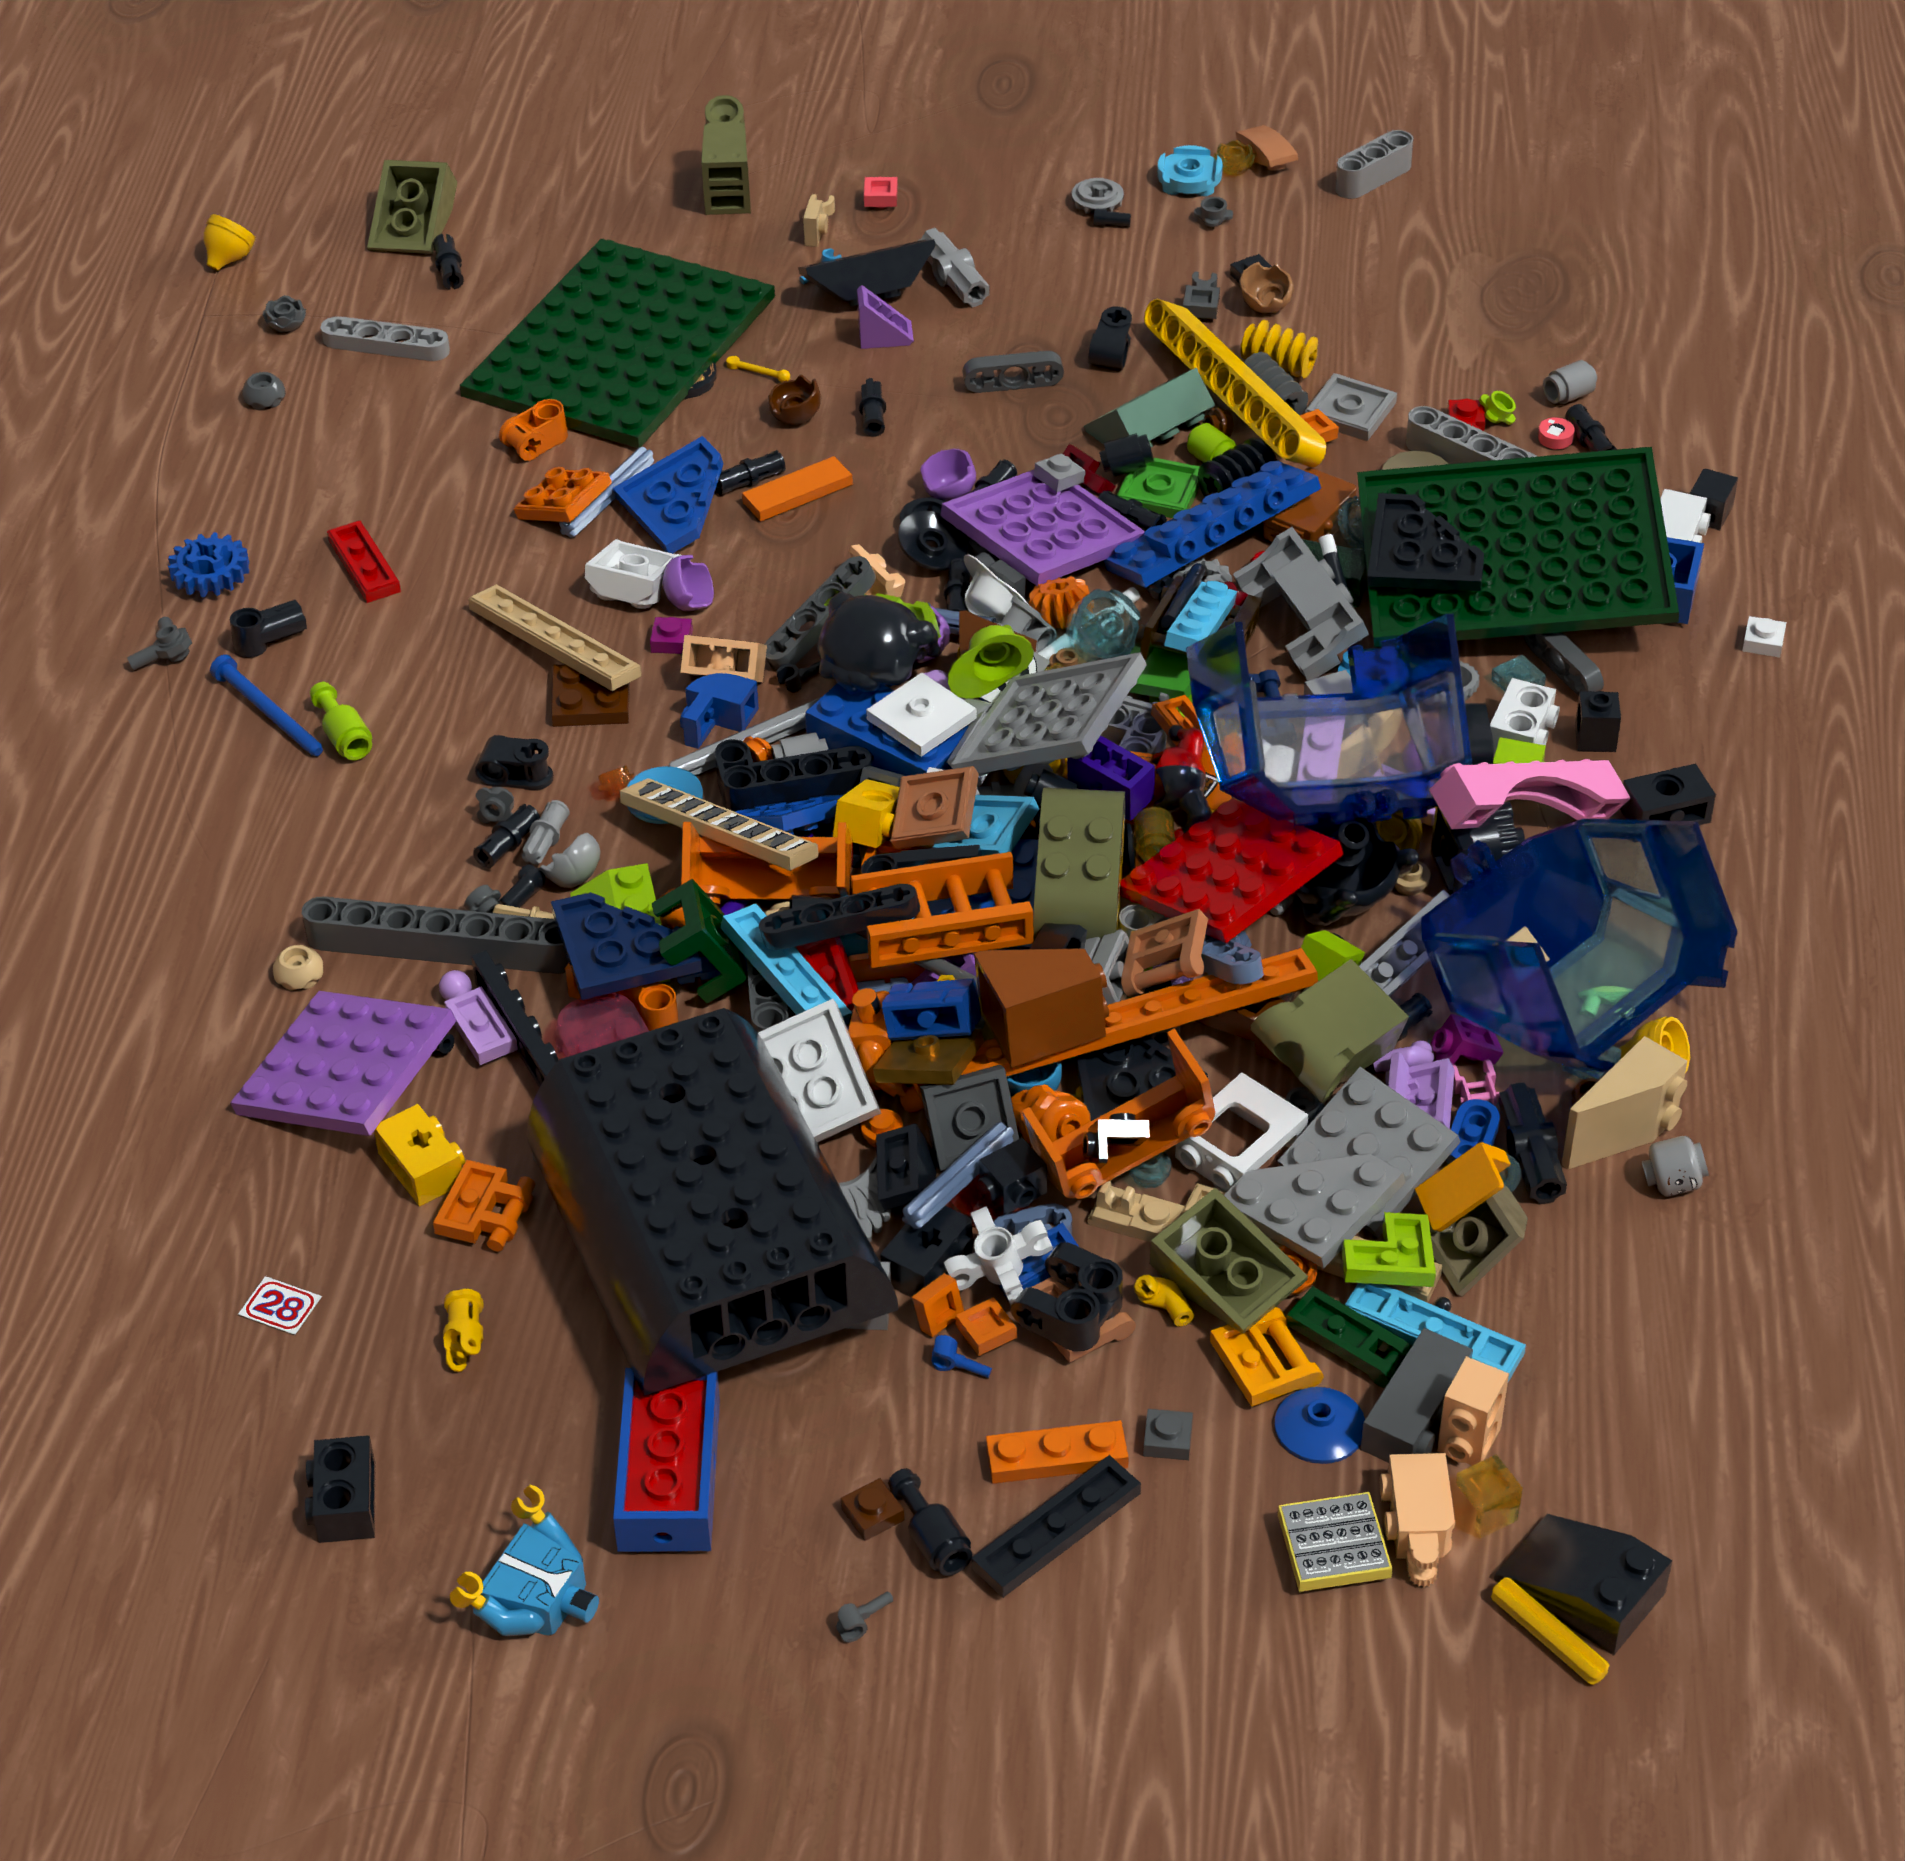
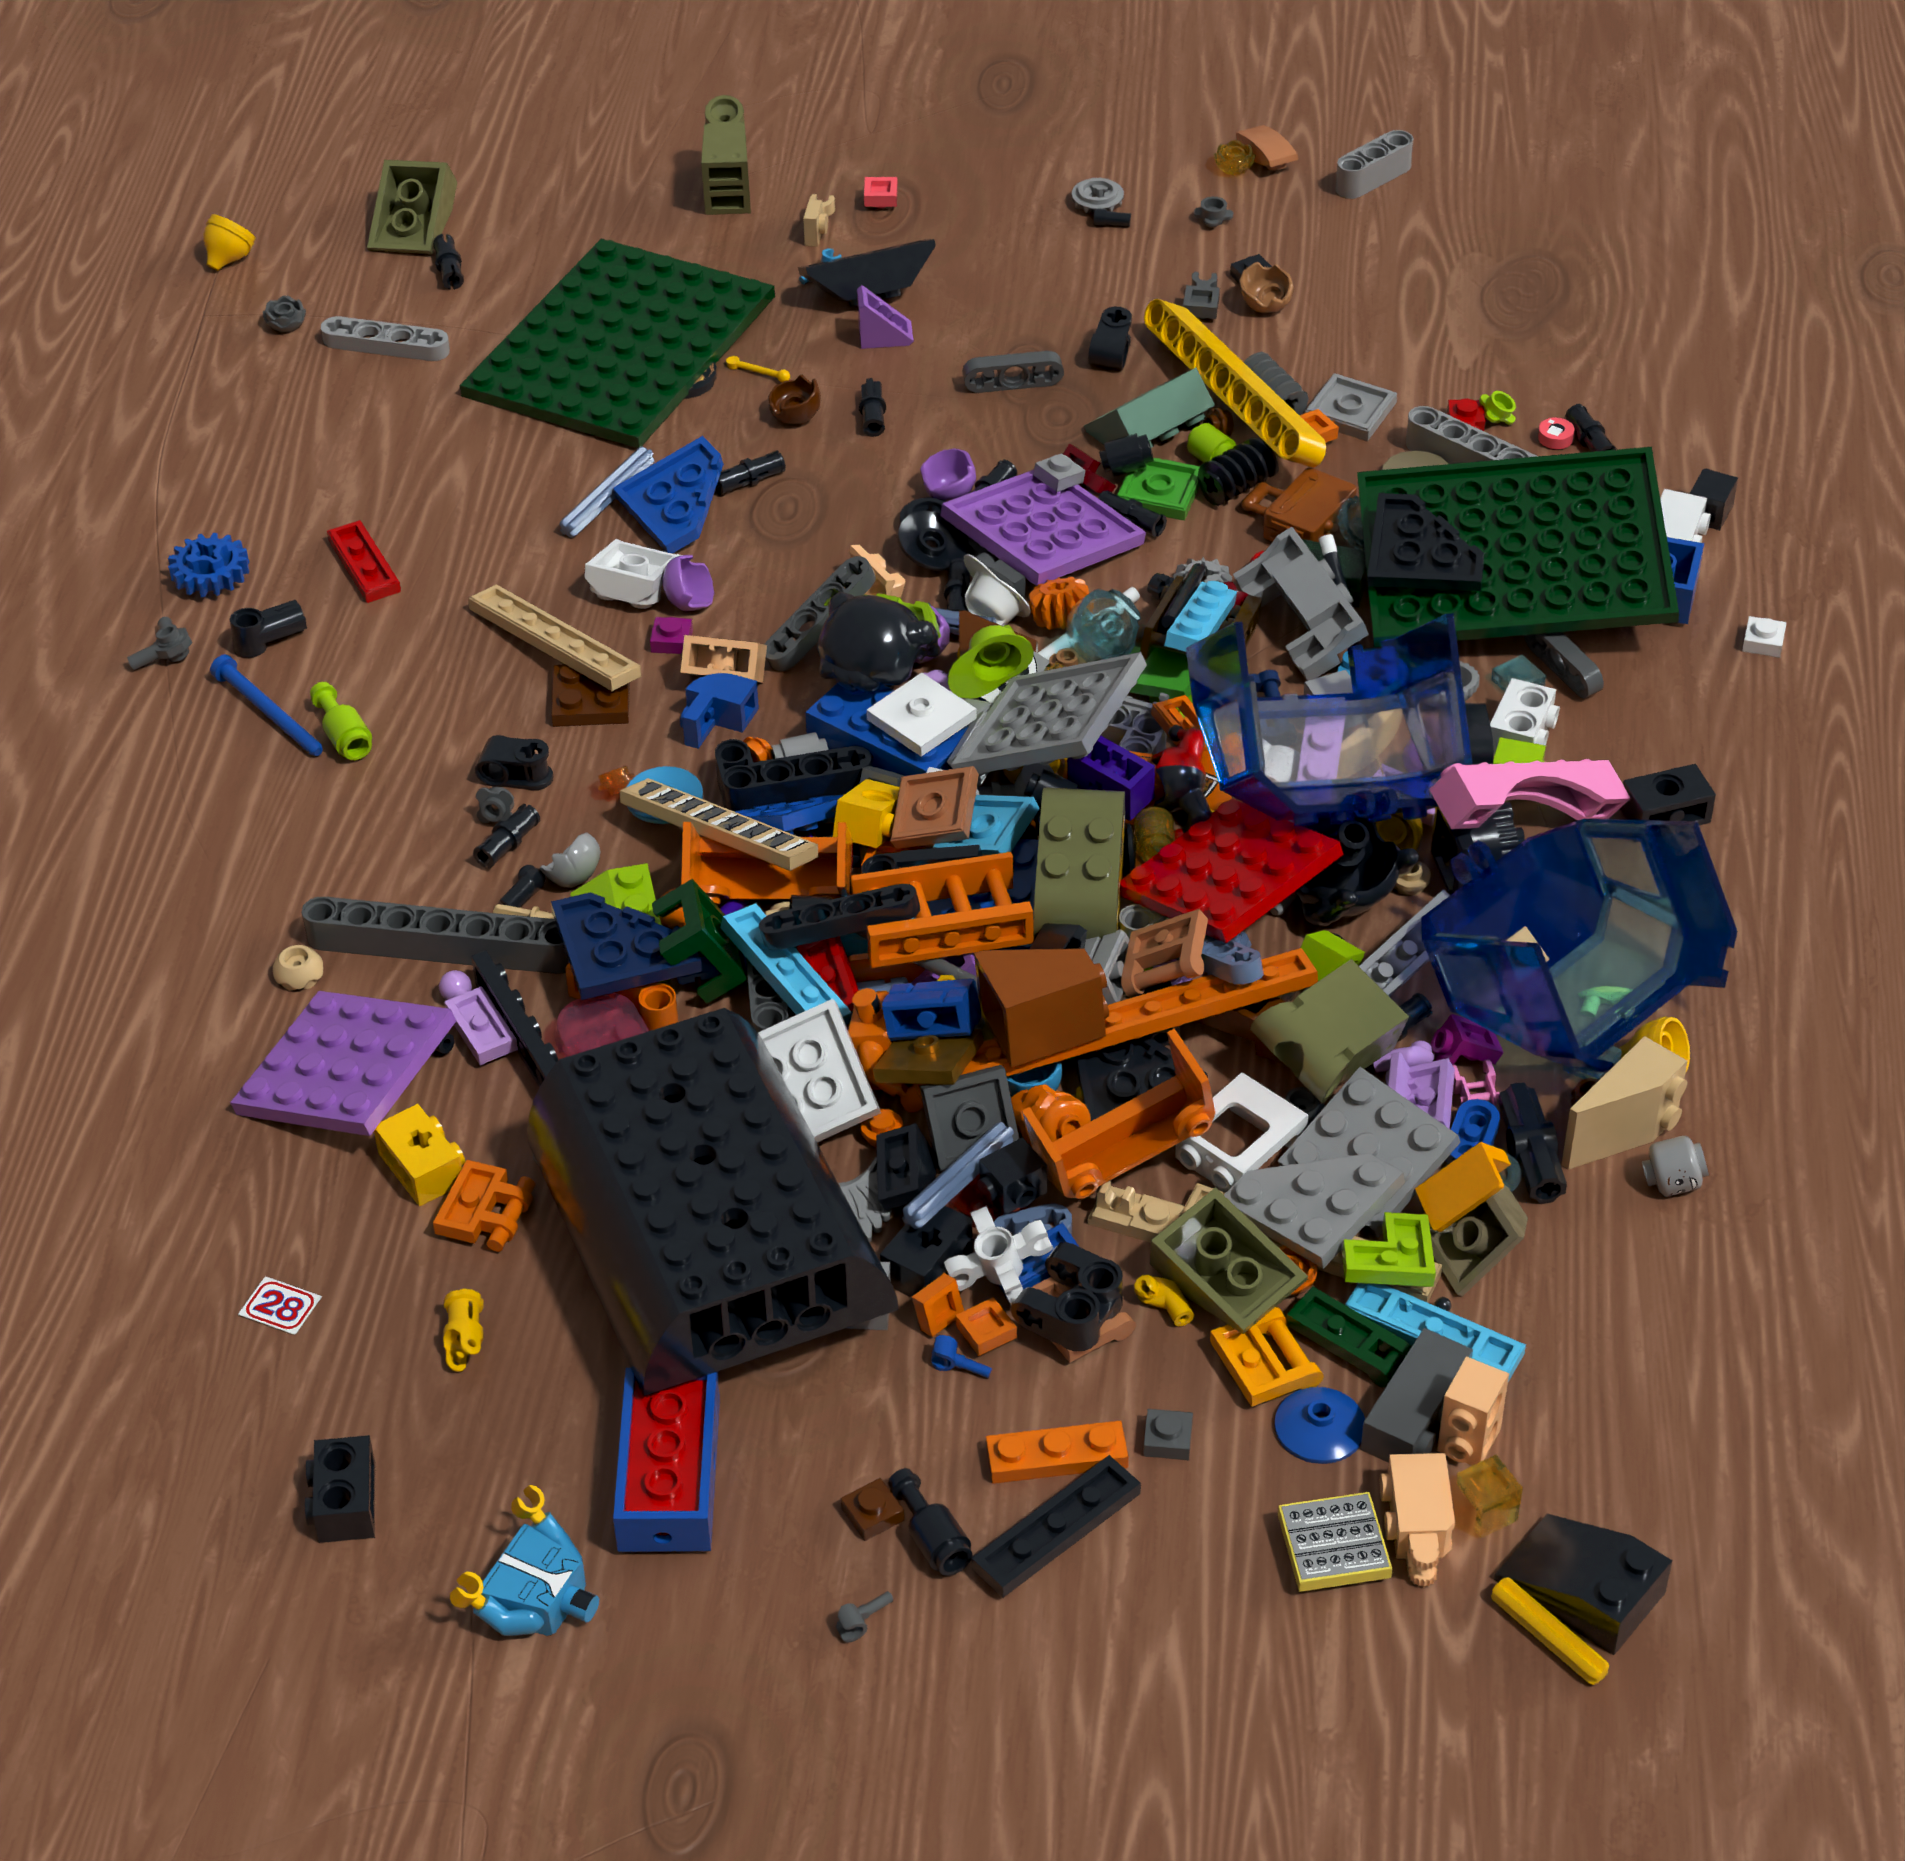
(263, 390): dark grey plate -> none
(482, 899): dark grey plate -> none
(538, 431): orange piece -> none
(545, 832): light grey axle -> none
(562, 495): orange tile -> none
(769, 730): light grey axle -> none
(792, 676): black hand -> none
(797, 488): orange tile -> none
(956, 269): light grey piece -> none
(1029, 622): light grey piece -> none
(1119, 1130): bracket -> none
(1152, 1172): clear light blue plate -> none
(1200, 180): medium azure plate -> none
(1211, 523): blue plate -> none
(1289, 354): yellow piece -> none
(1570, 382): light grey brick -> none
(1597, 721): black brick -> none

